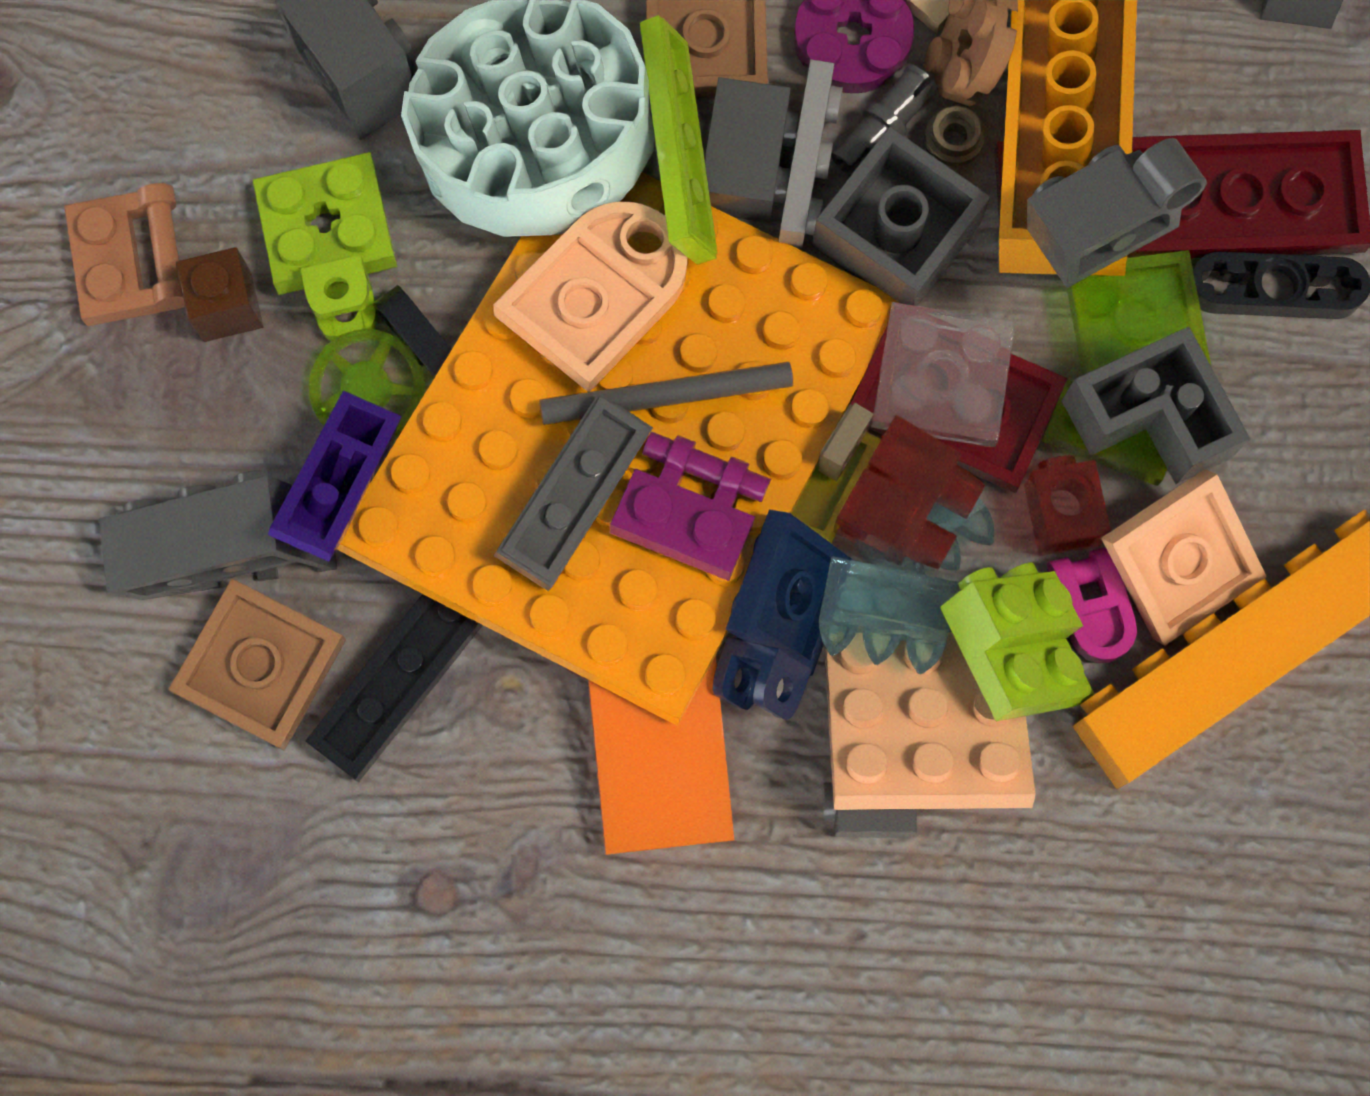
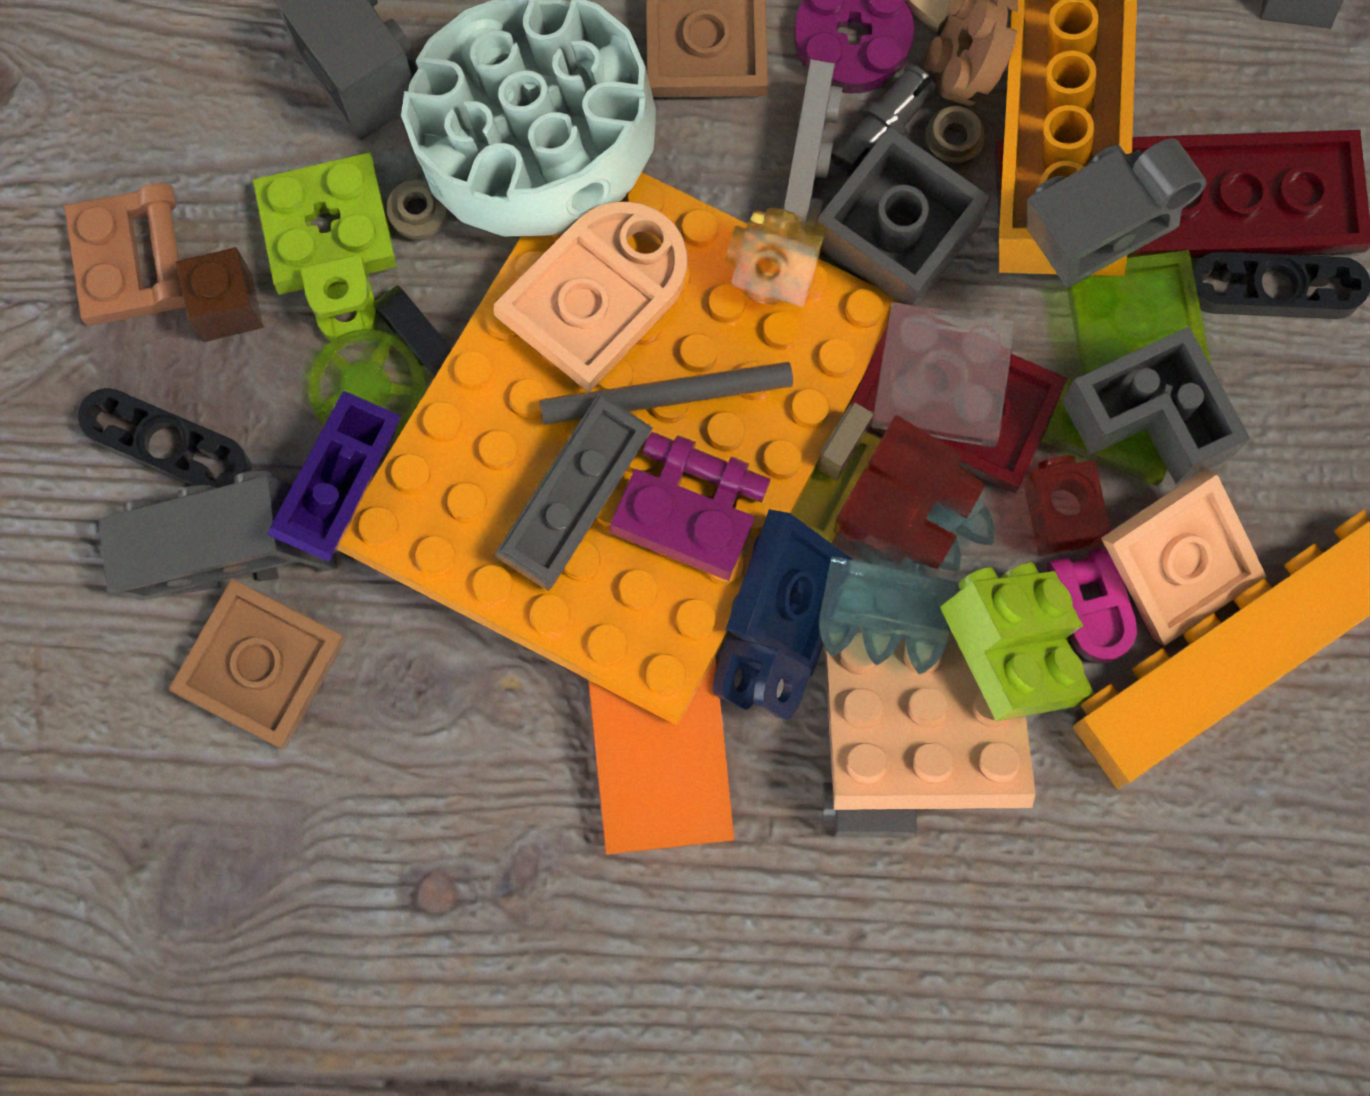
(132, 410): none -> black beam
(392, 686): black plate -> none
(415, 225): none -> dark tan plate
(678, 141): lime tile -> none
(746, 148): dark grey brick -> none
(775, 257): none -> clear yellow brick

